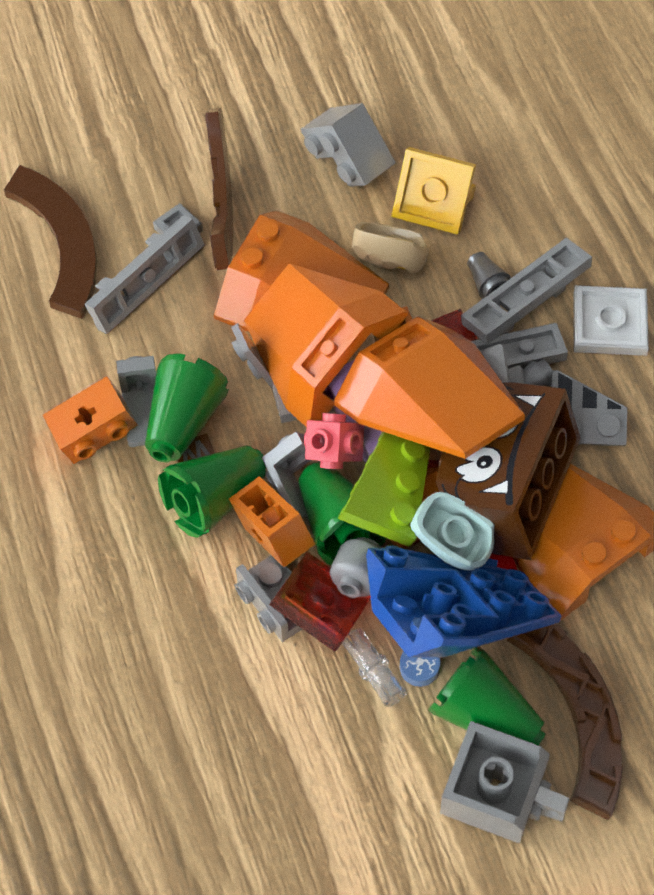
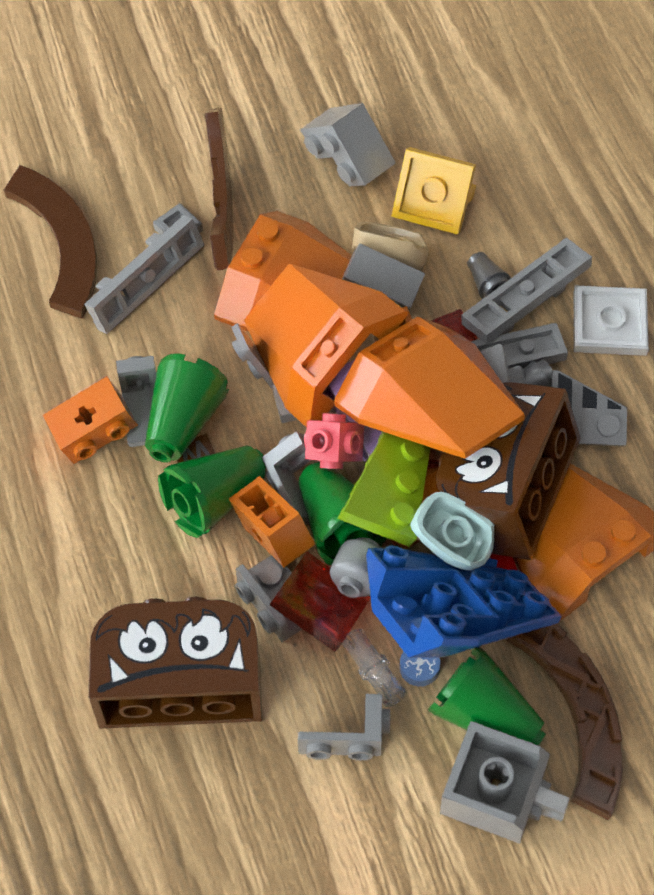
(175, 664): none -> reddish brown brick
(355, 745): none -> light grey bracket
(384, 274): none -> light grey hinge

